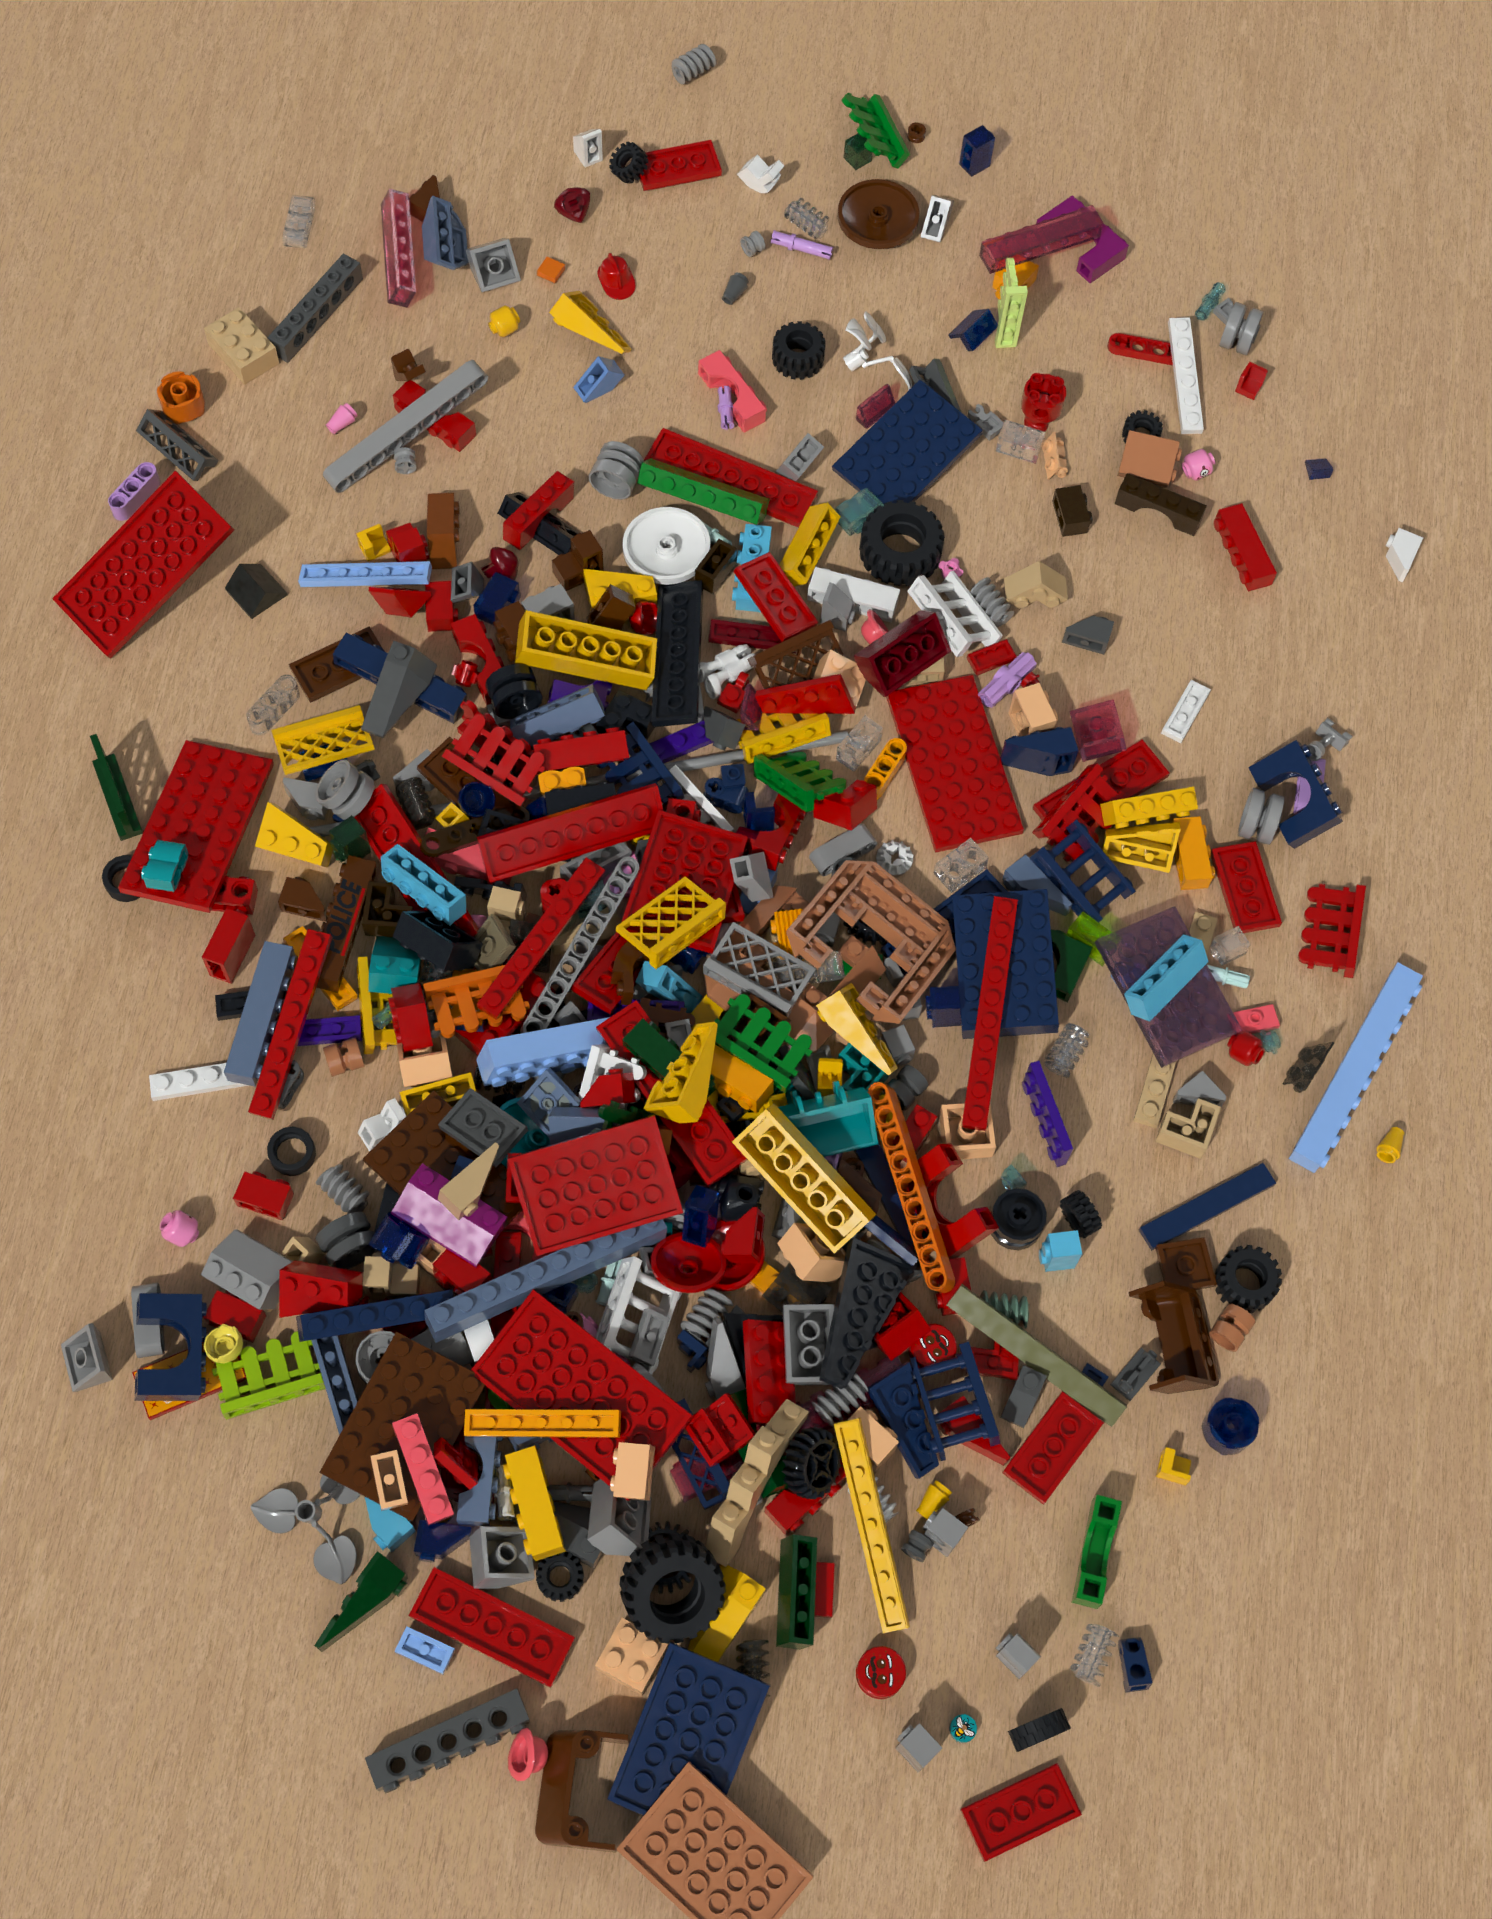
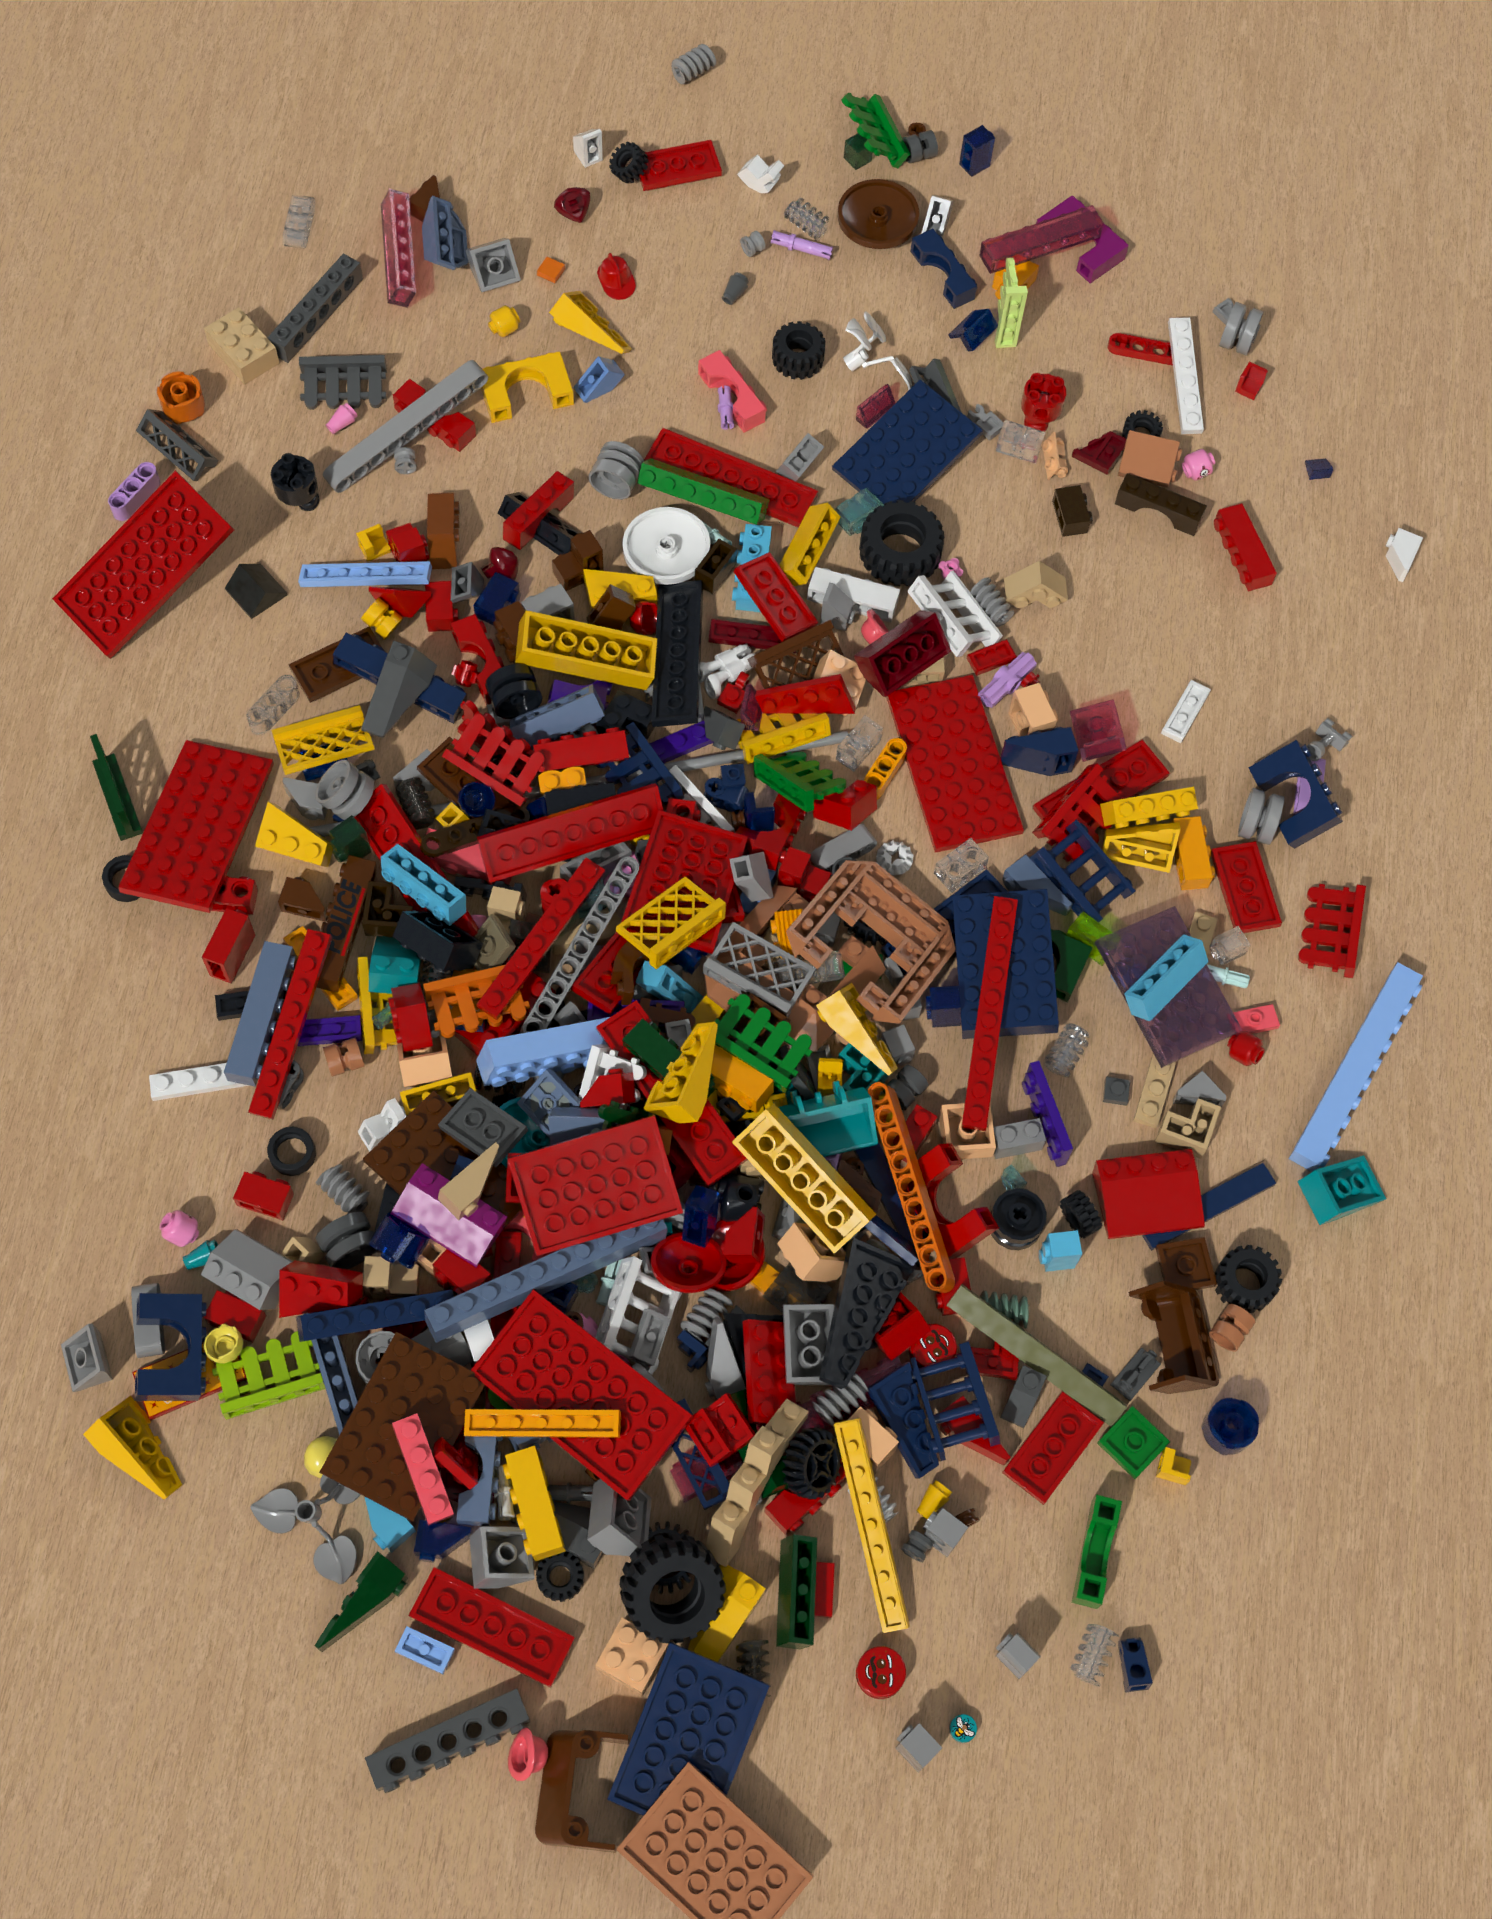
(128, 1443): none -> yellow wedge
(165, 865): teal brick -> none
(200, 1255): none -> teal cone
(295, 482): none -> black piece
(317, 1454): none -> light yellow hair
(347, 368): none -> dark grey fence
(381, 618): none -> yellow wheel
(389, 1480): light nougat brick -> none
(405, 366): reddish brown slope -> none
(545, 369): none -> yellow arch
(633, 1471): light nougat brick -> none
(738, 820): none -> reddish brown bush
(799, 874): none -> red brick
(921, 146): none -> dark grey wheel
(931, 250): none -> dark blue arch
(1018, 1138): none -> light grey brick
(1020, 1812): red tile -> none
(1039, 1730): black tyre -> none
(1089, 634): dark grey slope -> none
(1102, 452): none -> dark red wing
(1116, 1091): none -> dark grey plate
(1133, 1442): none -> green plate
(1149, 1193): none -> red slope
(1210, 301): clear light blue pin -> none
(1270, 1041): clear light blue plate -> none
(1307, 1066): clear smoke hinge -> none
(1341, 1189): none -> teal slope
(1390, 1147): yellow cone -> none

